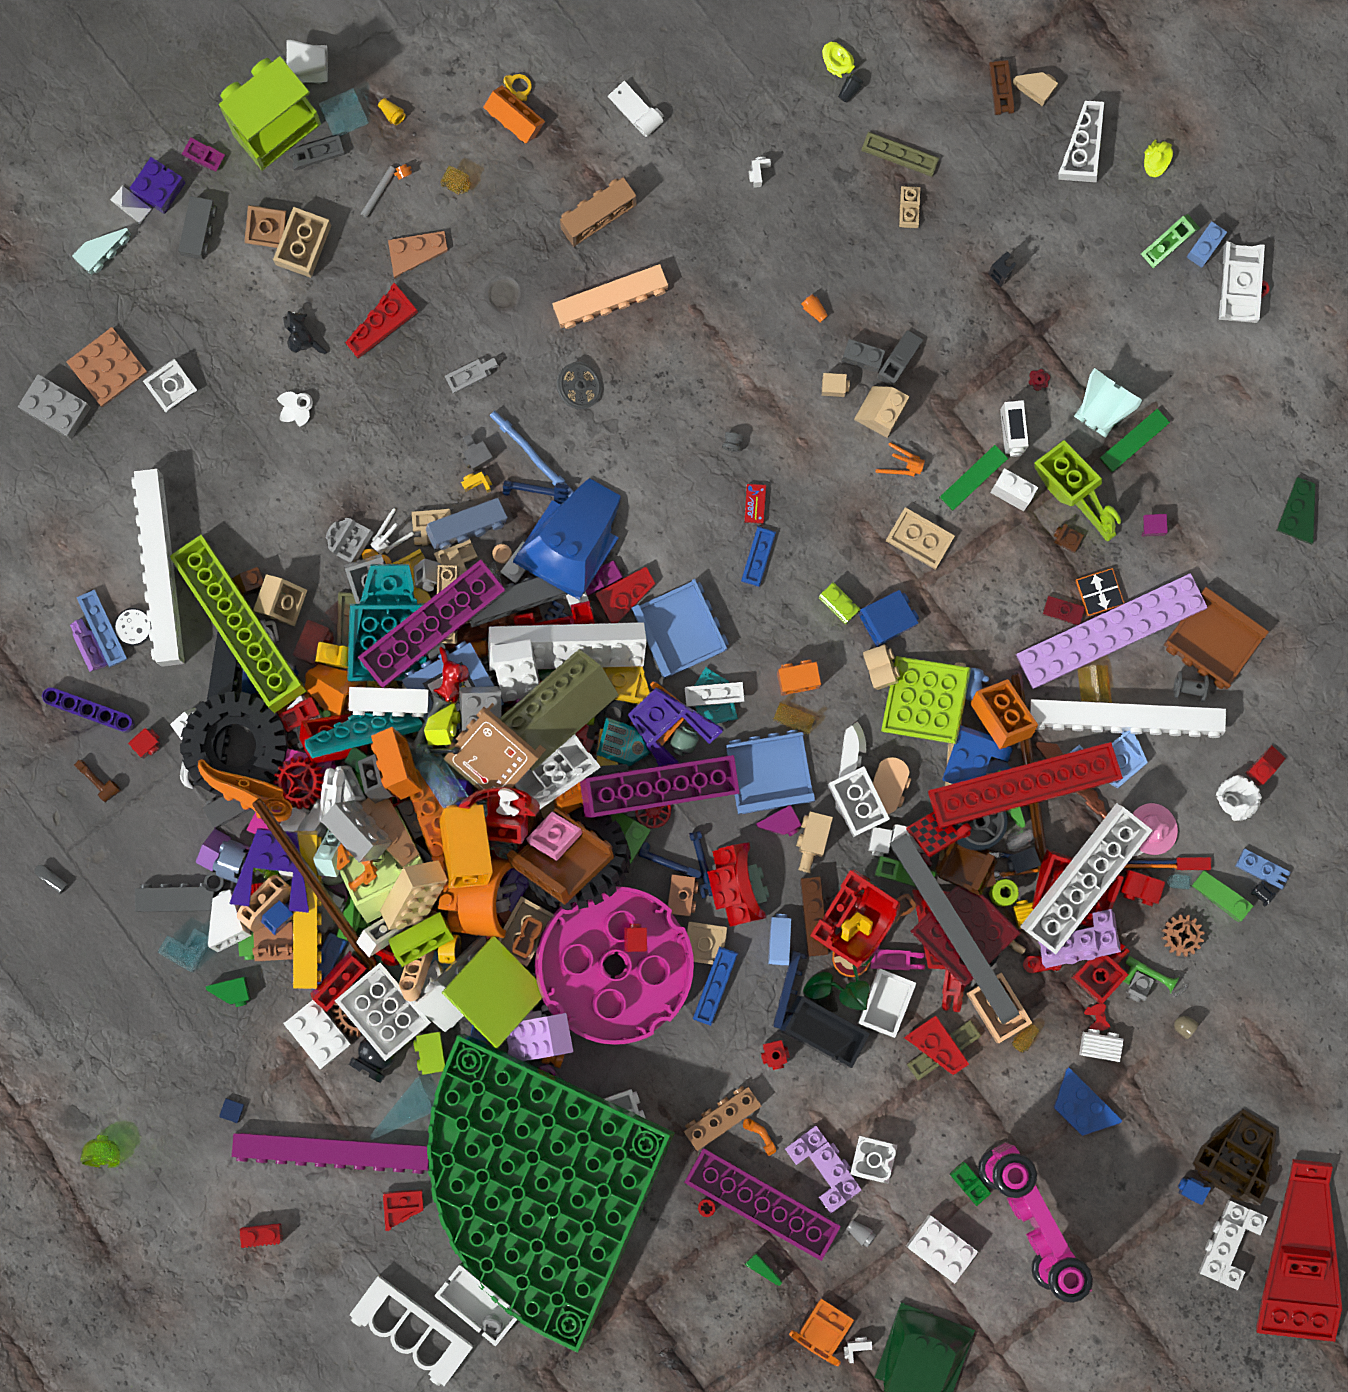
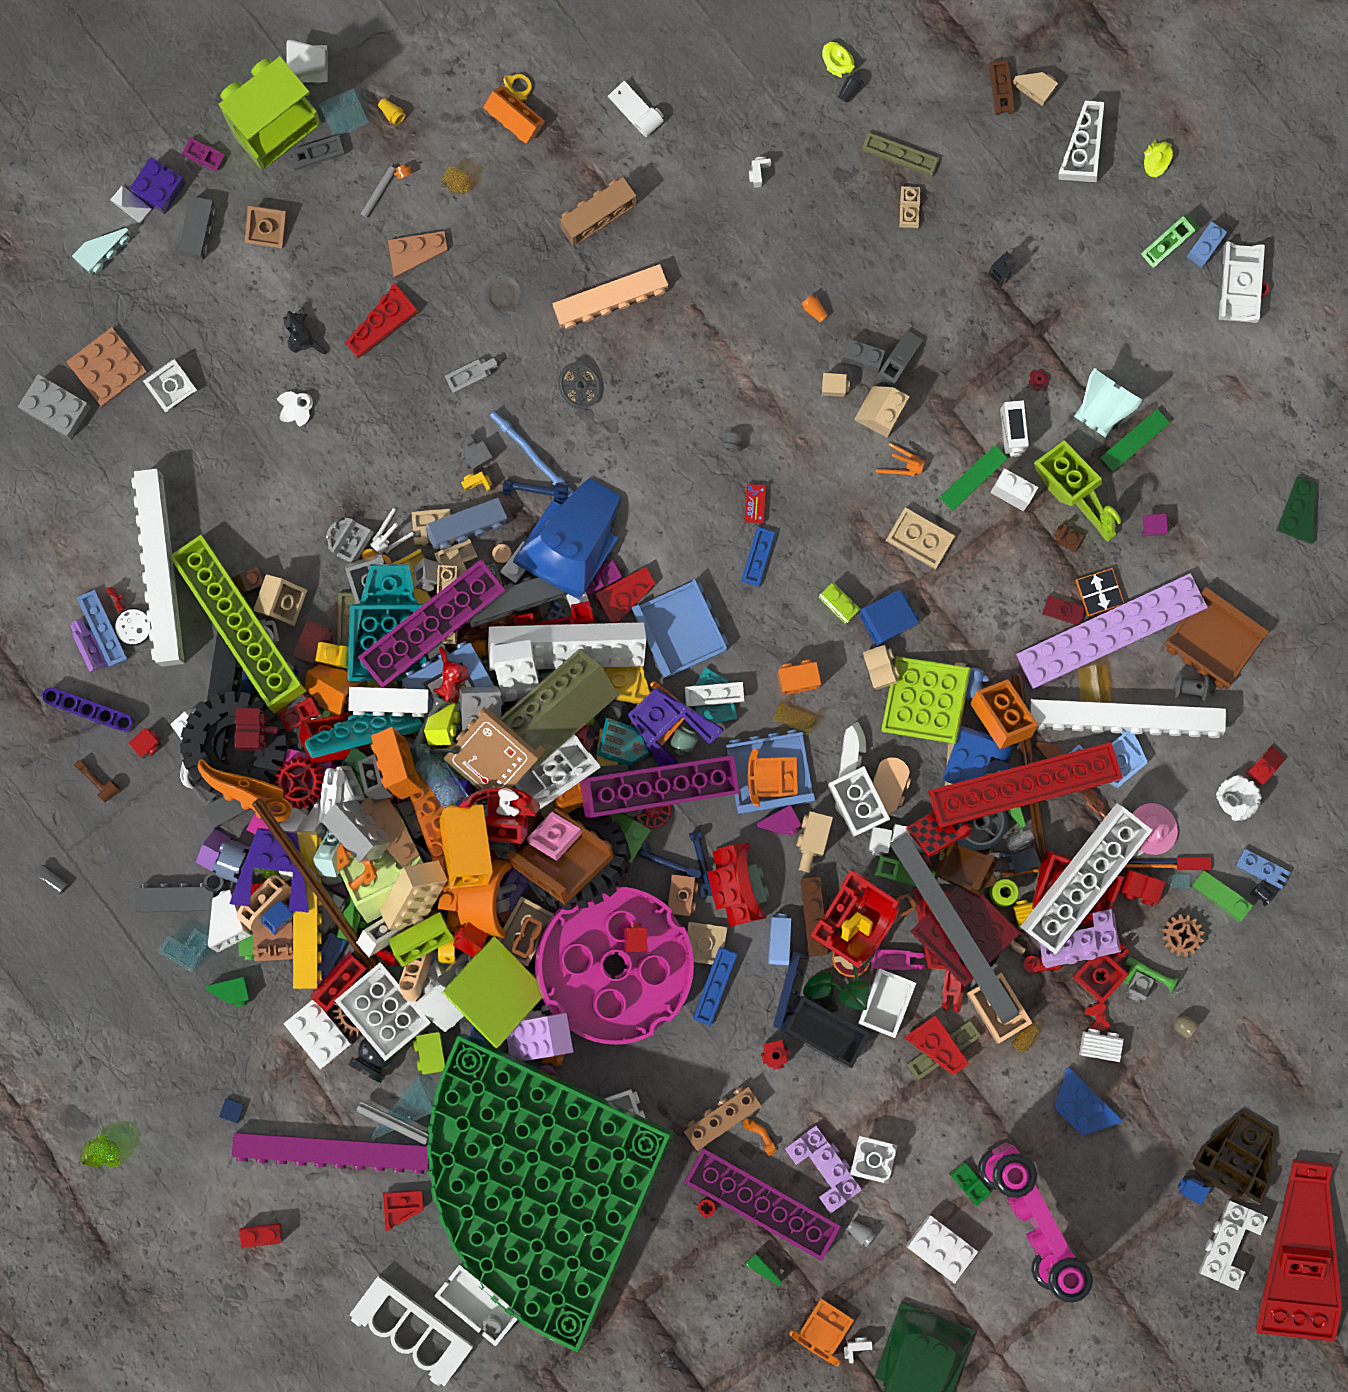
(118, 604): none -> red piece
(251, 729): none -> dark red brick
(302, 242): tan brick -> none
(393, 1122): none -> light grey axle
(469, 939): none -> red brick
(771, 777): none -> orange piece

